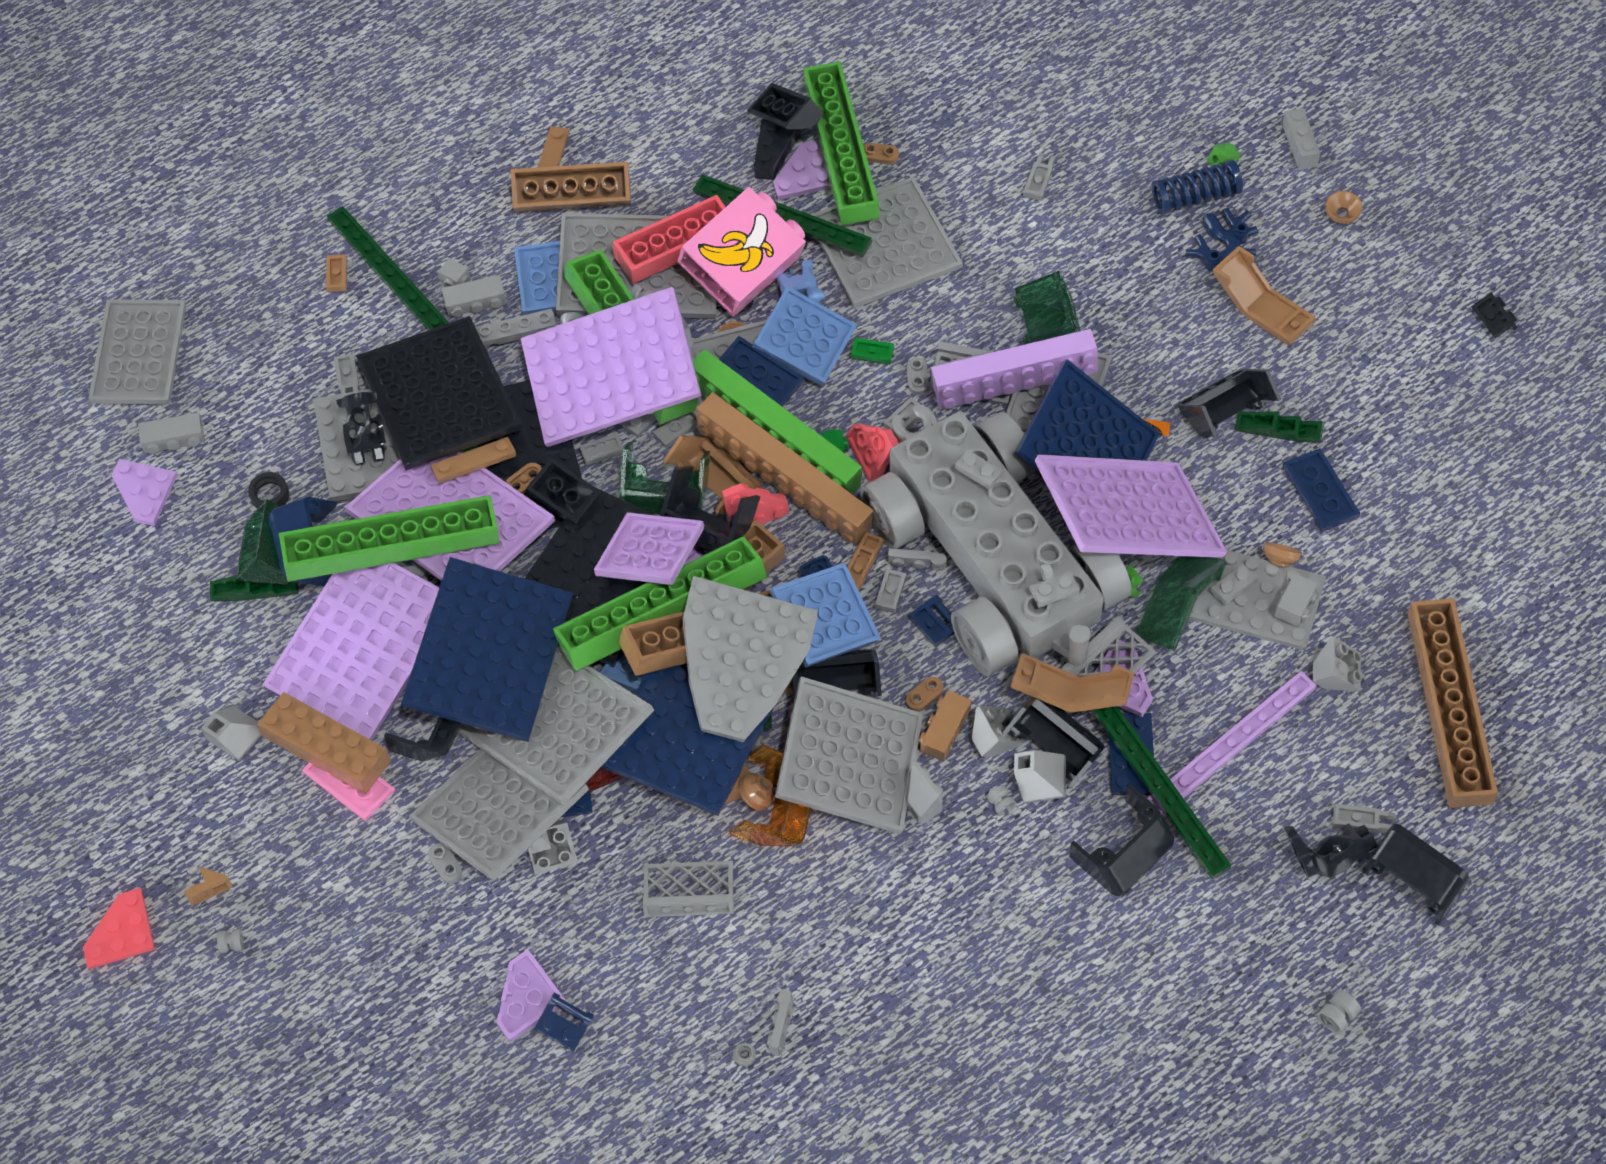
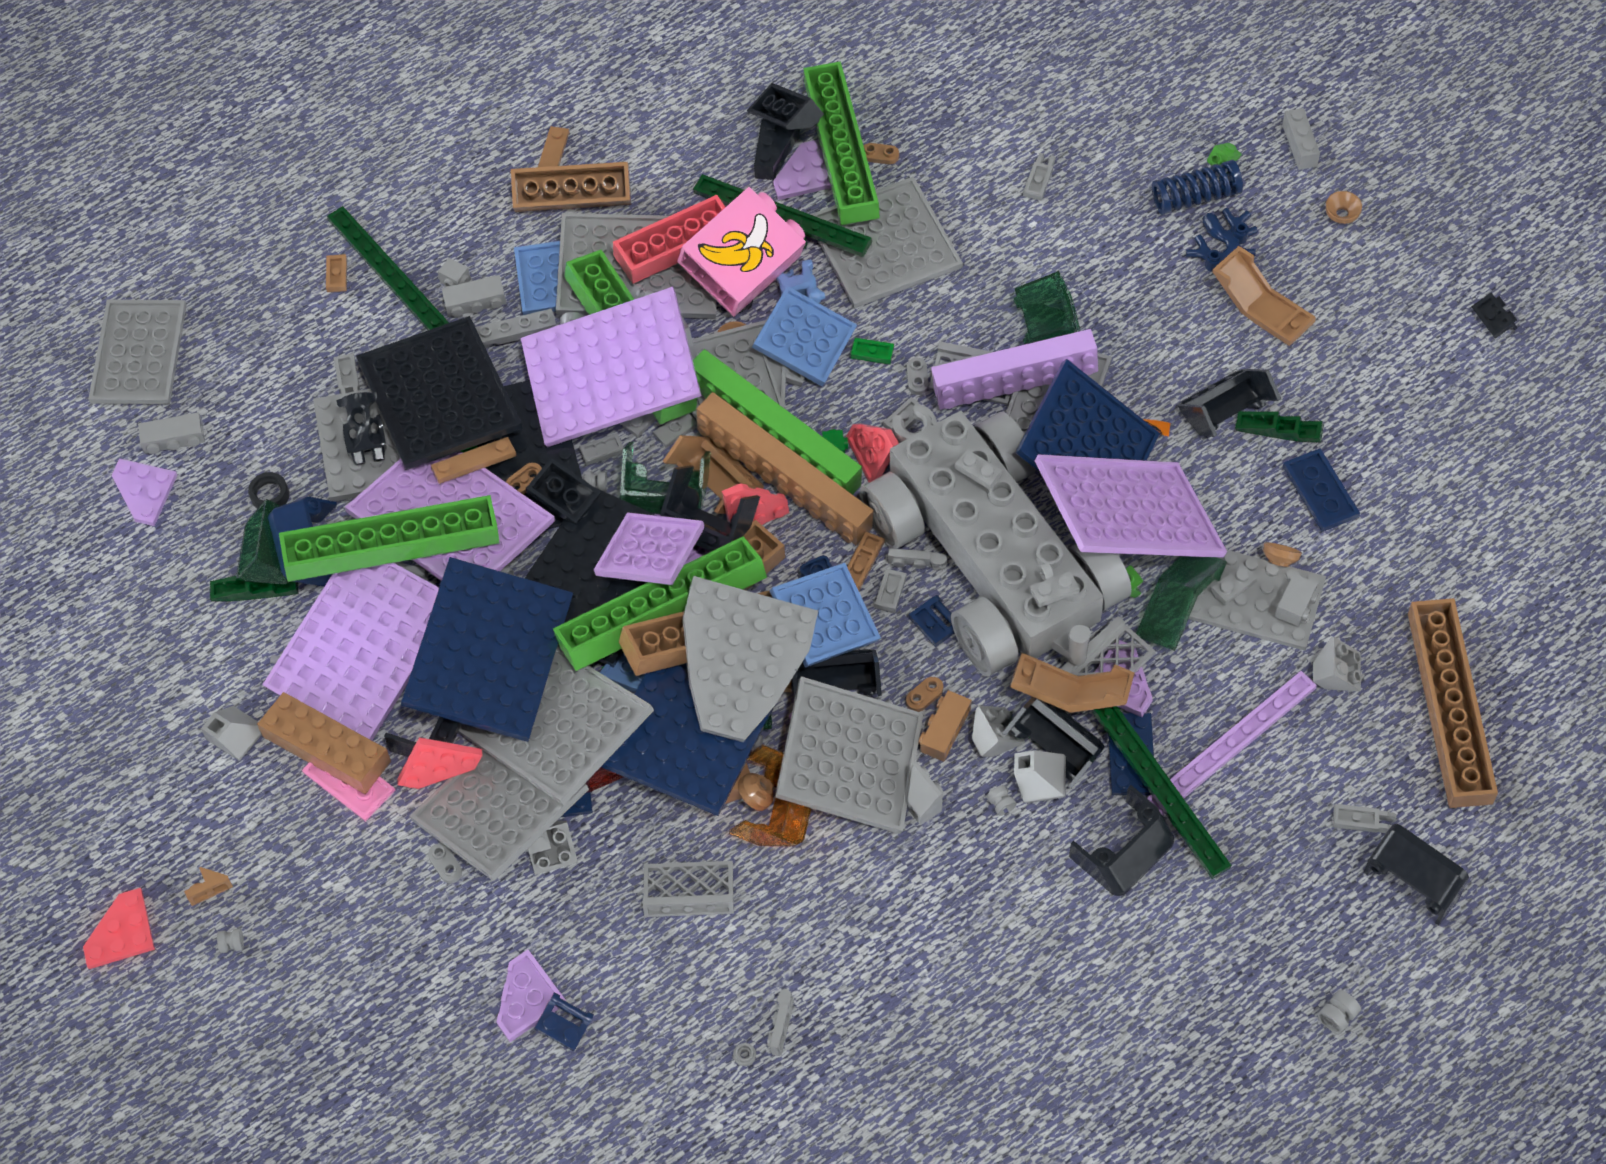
(437, 761): none -> coral plate
(597, 480): none -> light grey wheel
(762, 370): dark blue plate -> none
(1334, 853): black hips -> none

